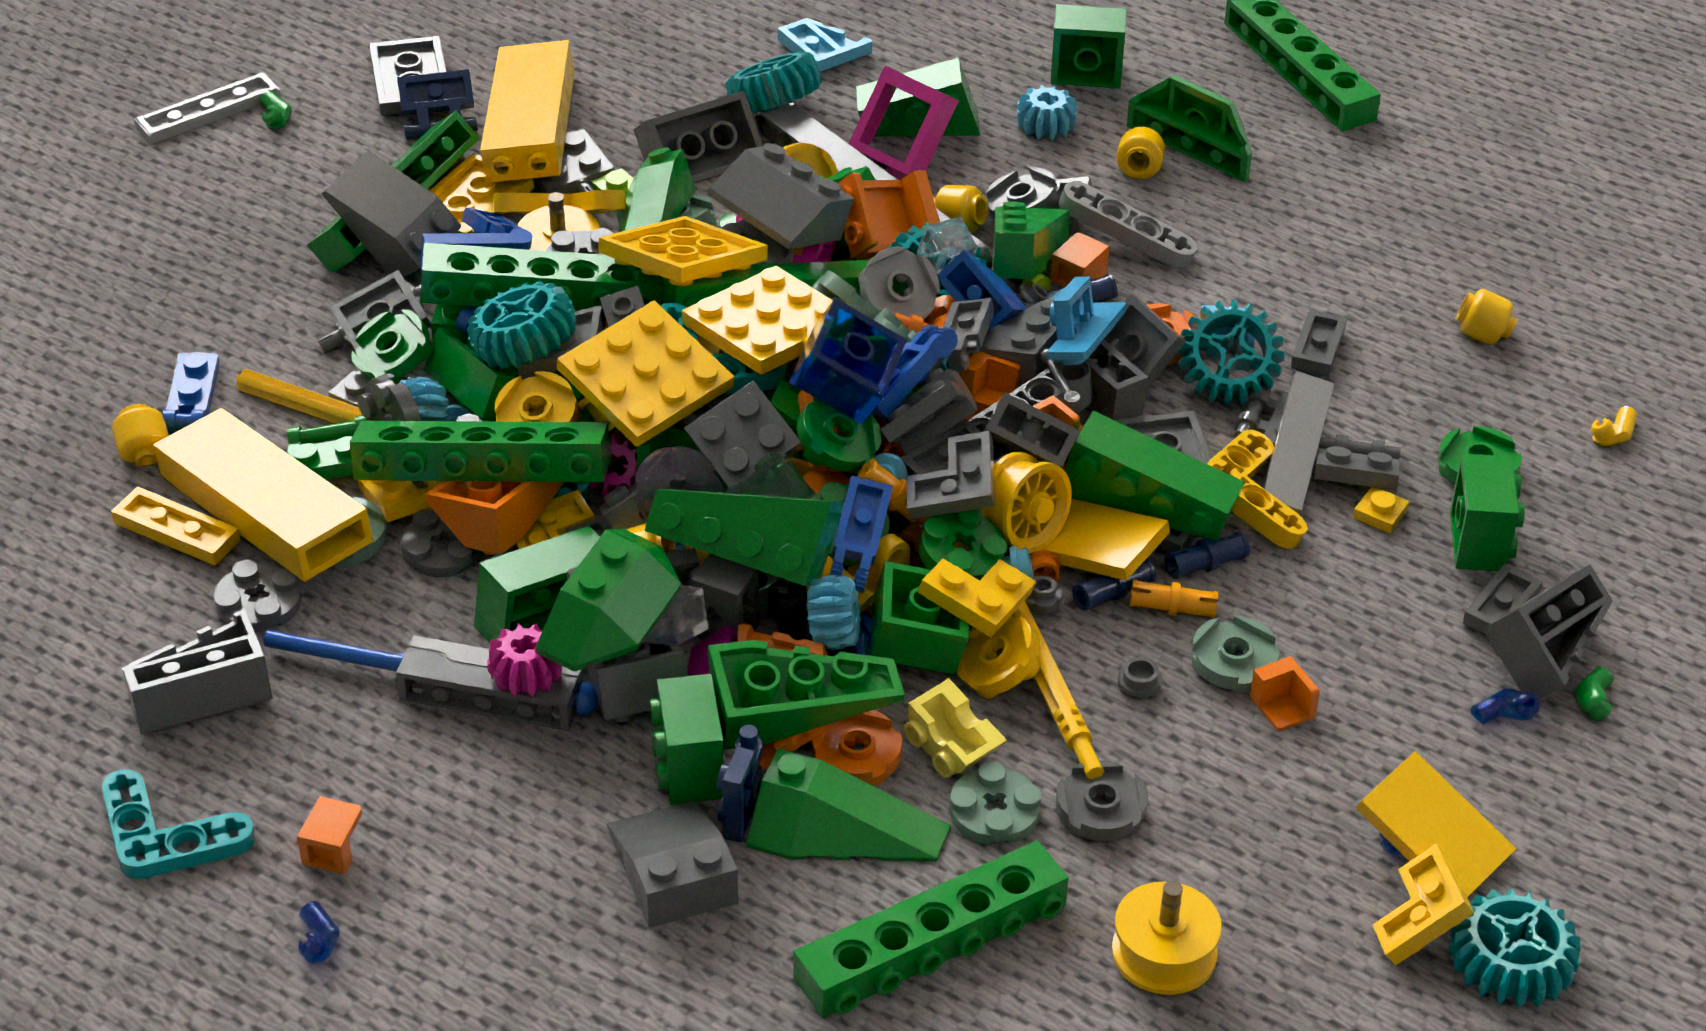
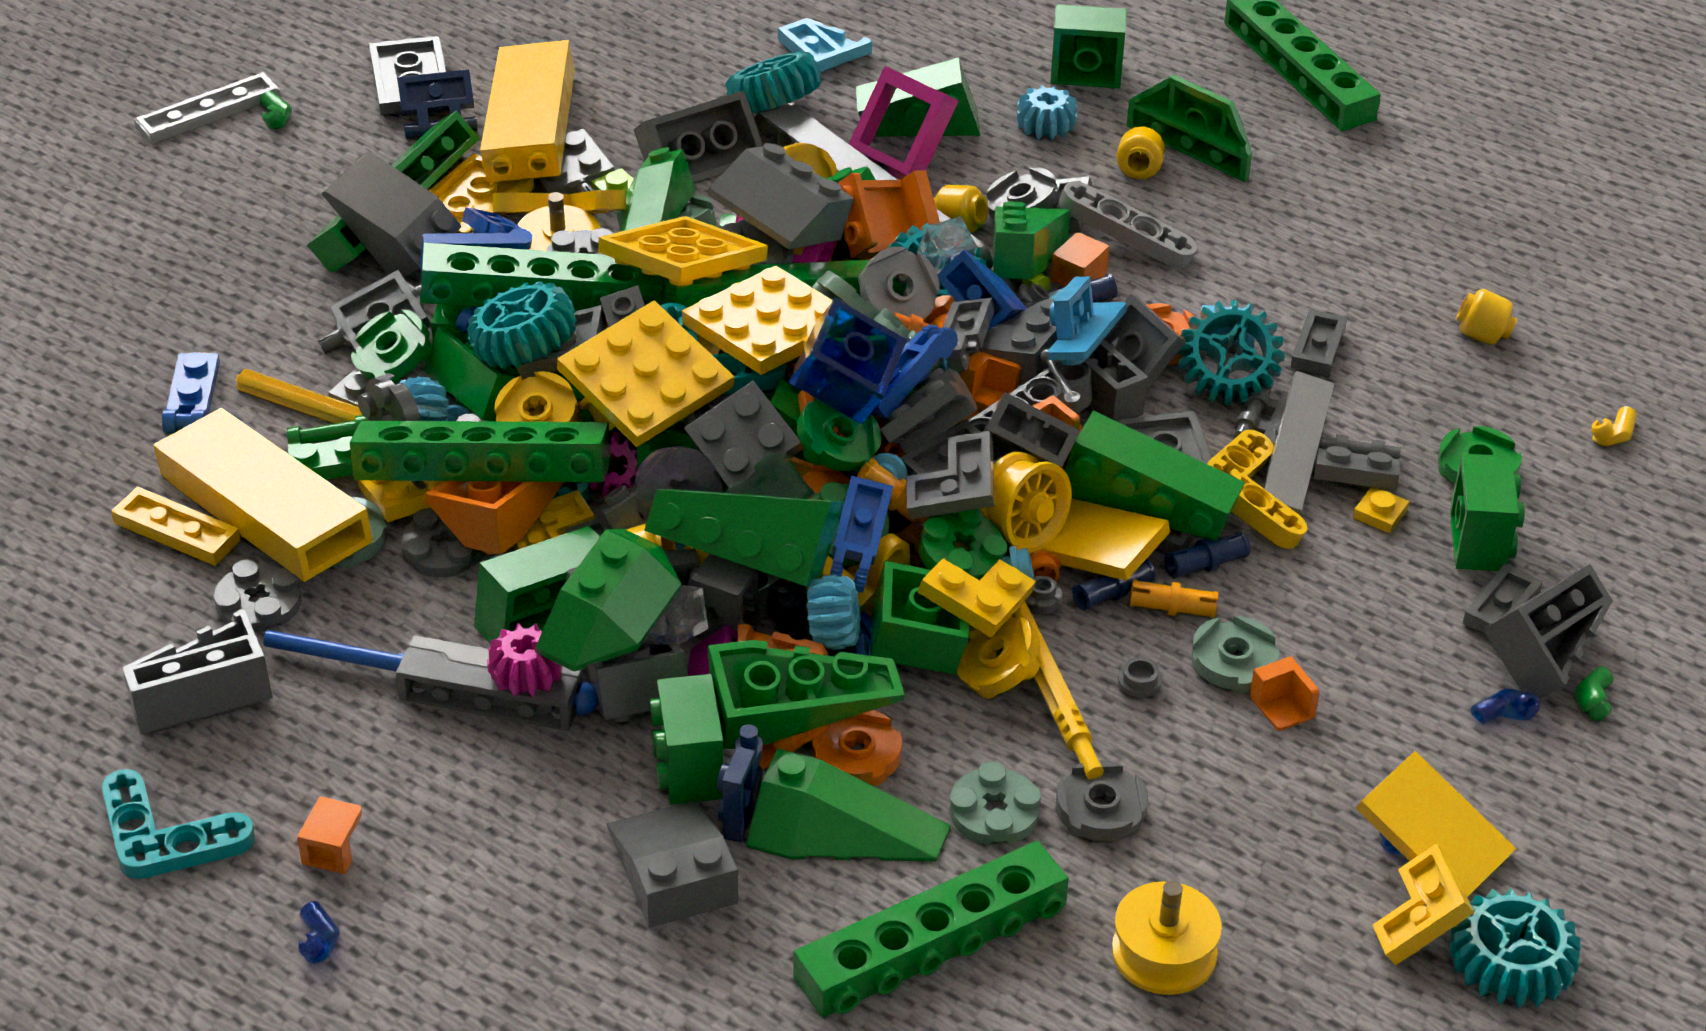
(136, 432): yellow head -> none
(949, 730): light yellow cylinder -> none

